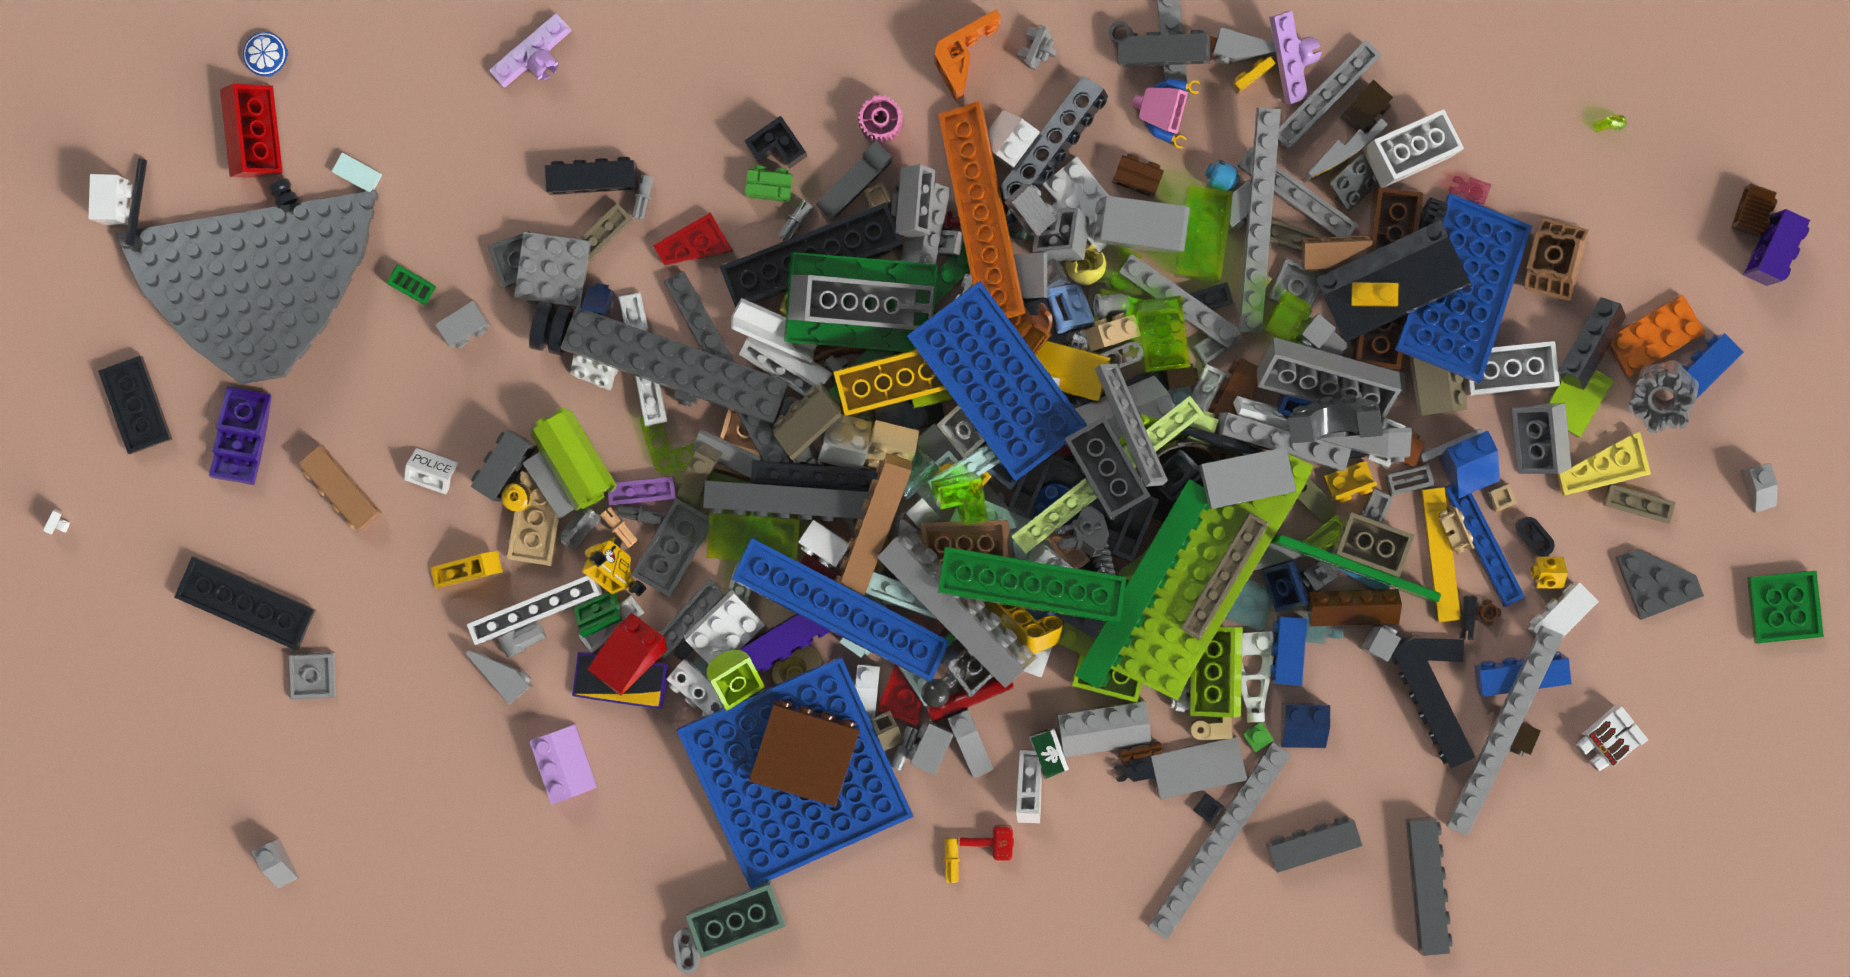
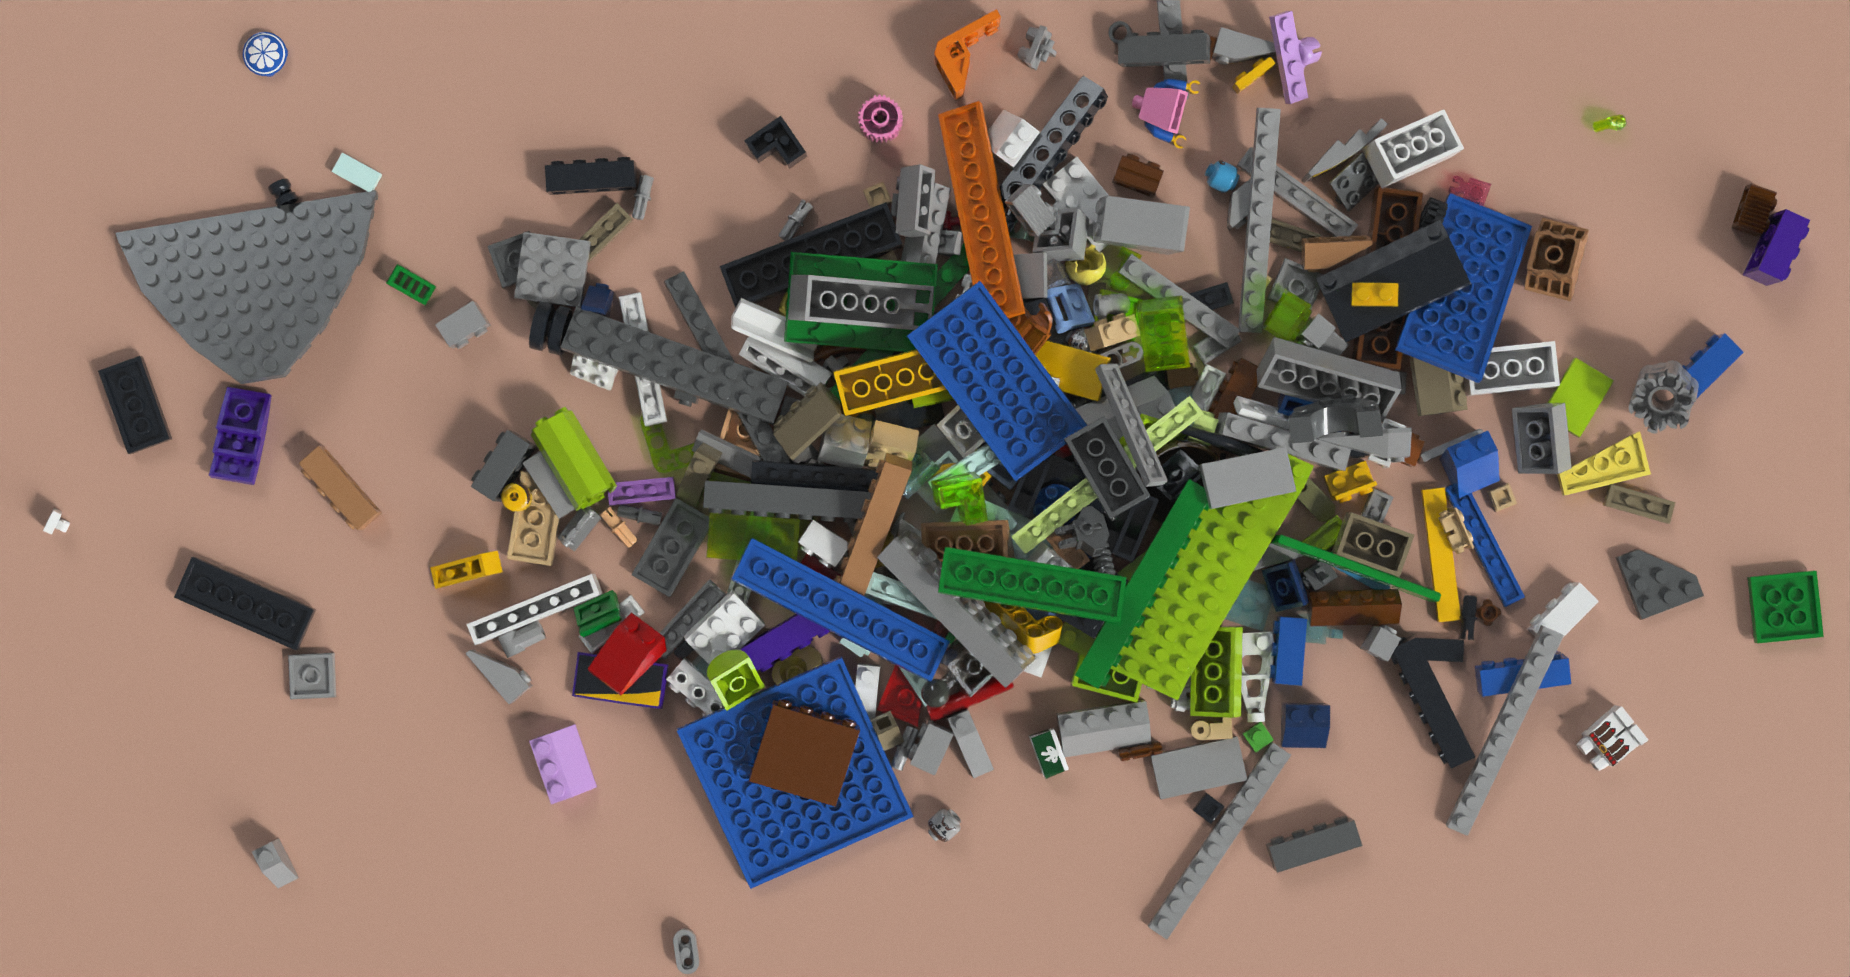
(110, 199): white brick -> none
(136, 202): black bar -> none
(251, 130): red slope -> none
(430, 471): white panel -> none
(532, 53): lavender plate -> none
(611, 567): yellow torso -> none
(695, 241): red wing -> none
(736, 919): sand green brick -> none
(769, 184): bright green brick -> none
(856, 180): dark grey beam -> none
(922, 513): white slope -> none
(944, 825): none -> light grey head
(951, 860): yellow axle -> none
(1001, 842): red piece -> none
(1029, 788): white slope -> none
(1138, 768): black plate -> none
(1205, 234): clear neon green brick -> none
(1224, 576): dark tan tile -> none
(1327, 94): light grey plate -> none
(1367, 106): dark brown brick -> none
(1391, 483): light grey tile -> none
(1427, 886): dark grey brick -> none
(1525, 740): dark brown brick -> none
(1534, 536): black plate -> none
(1549, 572): yellow brick -> none
(1592, 343): black brick -> none
(1655, 335): orange plate -> none
(1761, 486): light grey slope -> none

